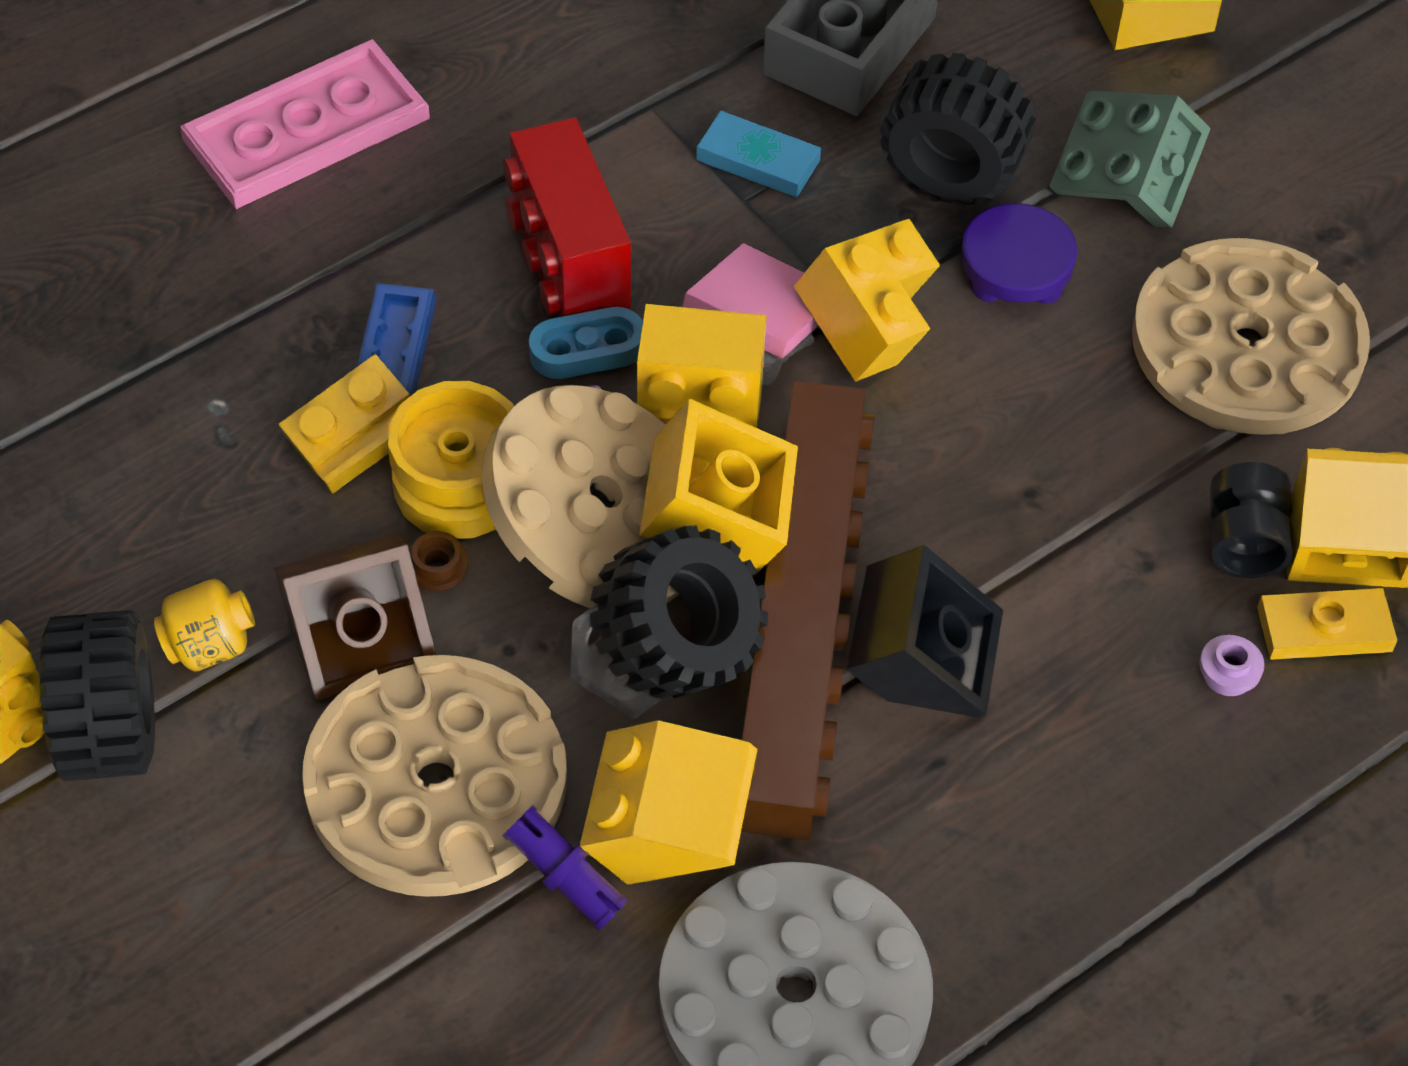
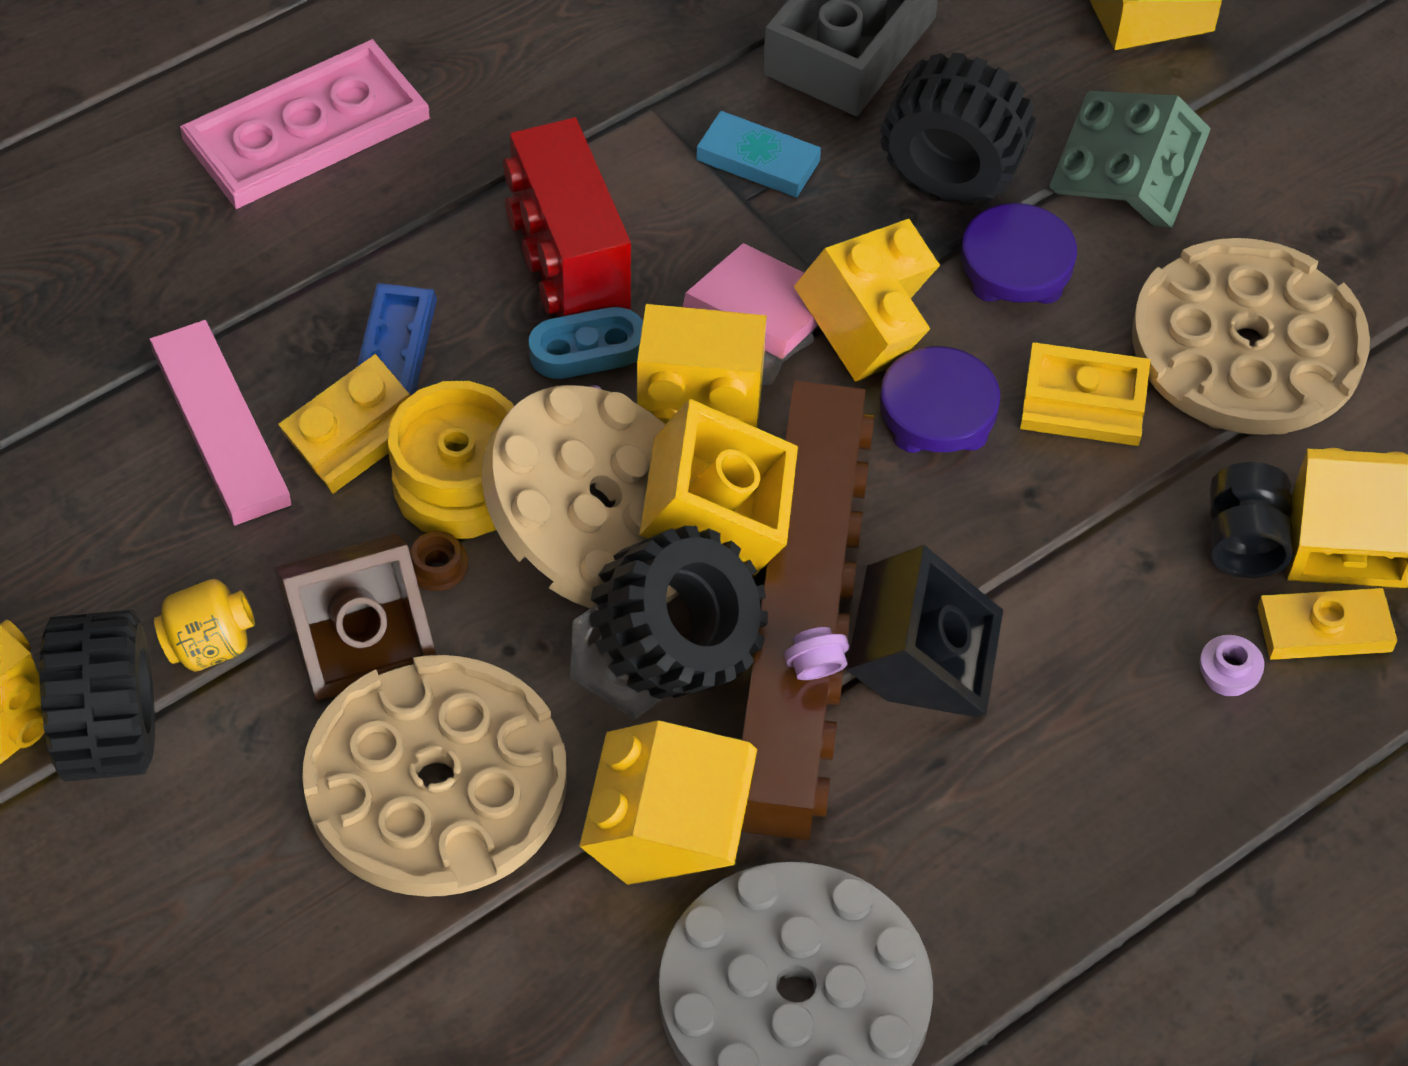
(220, 422): none -> bright pink tile
(565, 868): dark purple pin -> none
(817, 653): none -> lavender plate
(939, 400): none -> dark purple tile
(1085, 394): none -> yellow plate

